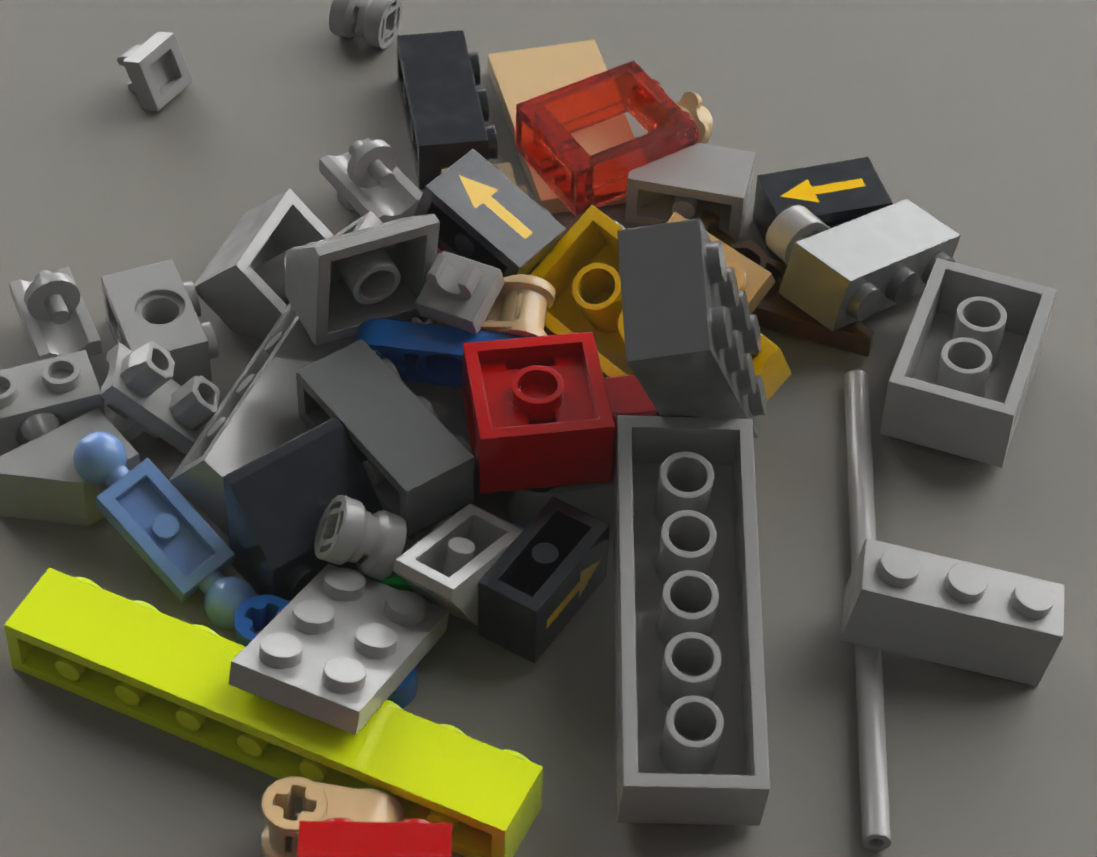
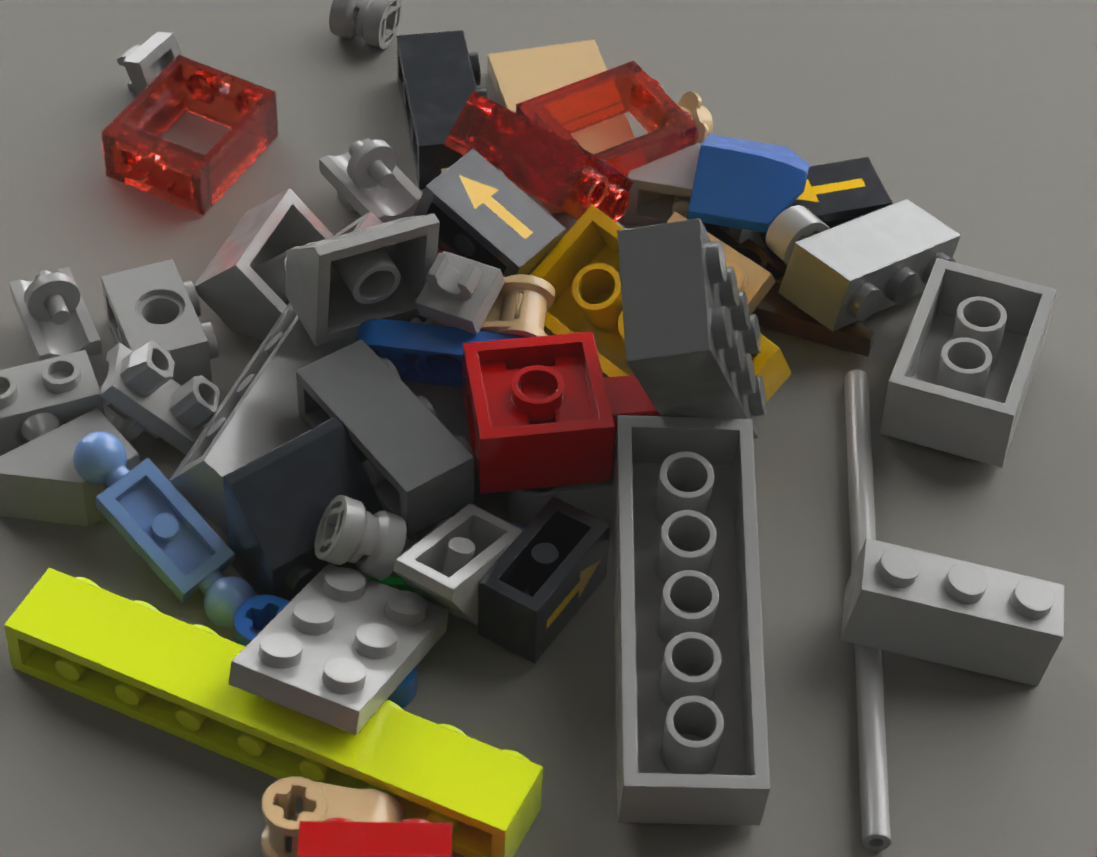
(175, 173): none -> clear red window
(539, 160): none -> clear red window
(745, 182): none -> blue slope

